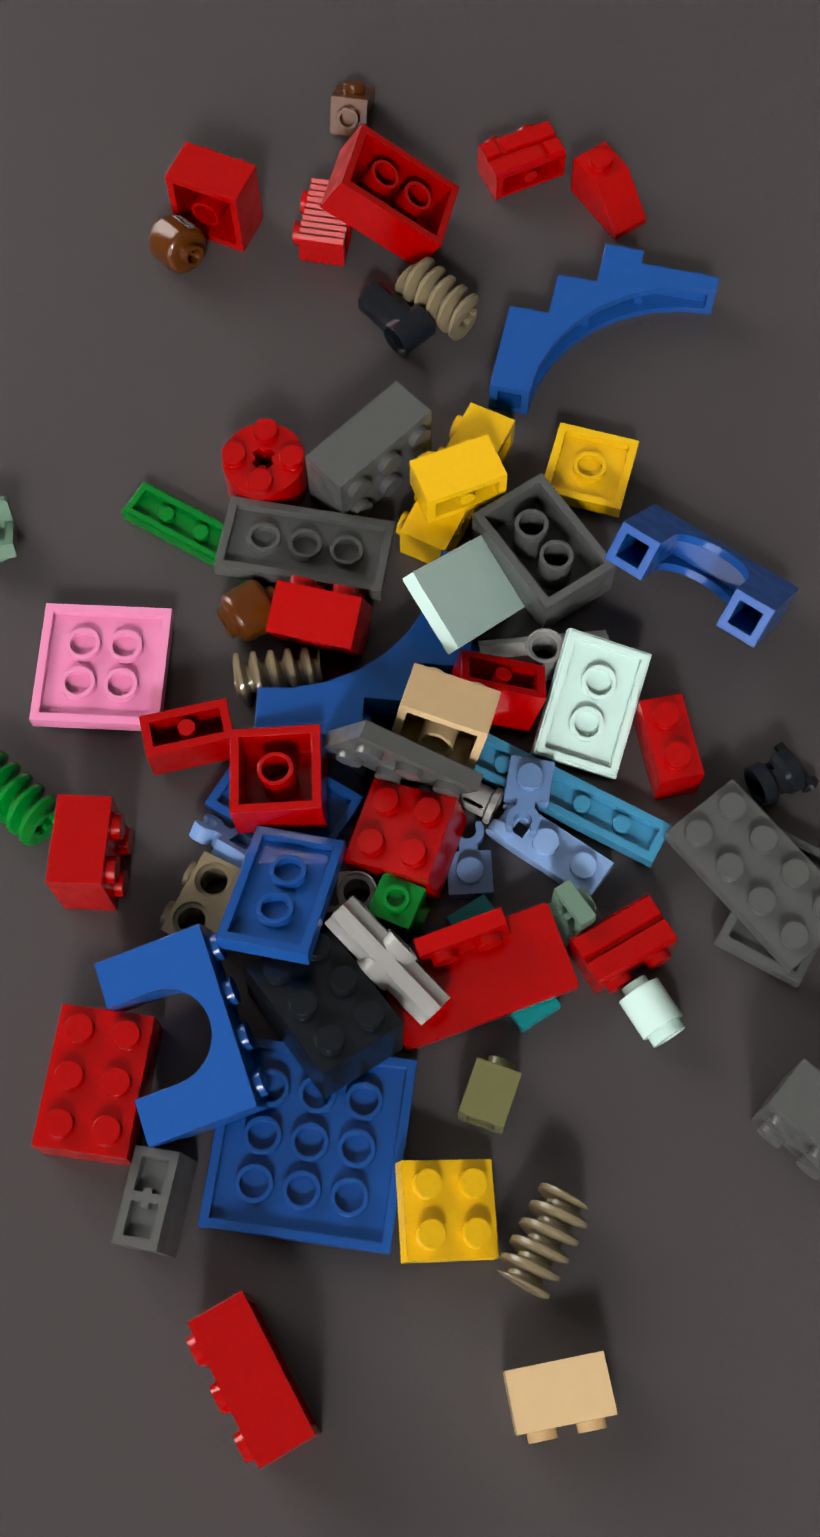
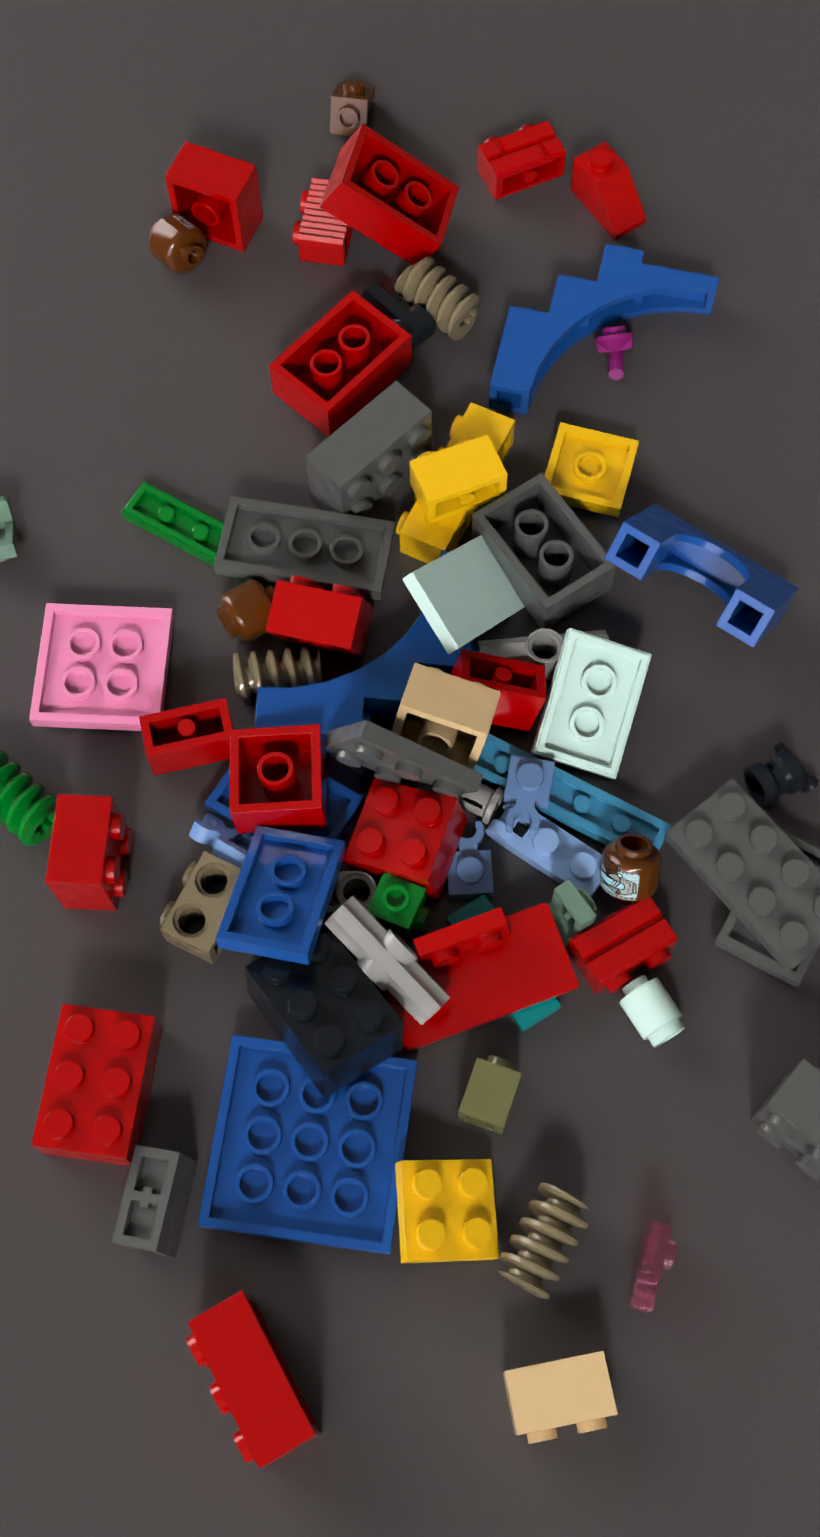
(228, 1081): blue arch -> none
(265, 464): red brick -> none
(341, 363): none -> red brick
(615, 342): none -> magenta plate
(630, 868): none -> reddish brown head
(656, 1255): none -> clear pink plate
(668, 746): red brick -> none

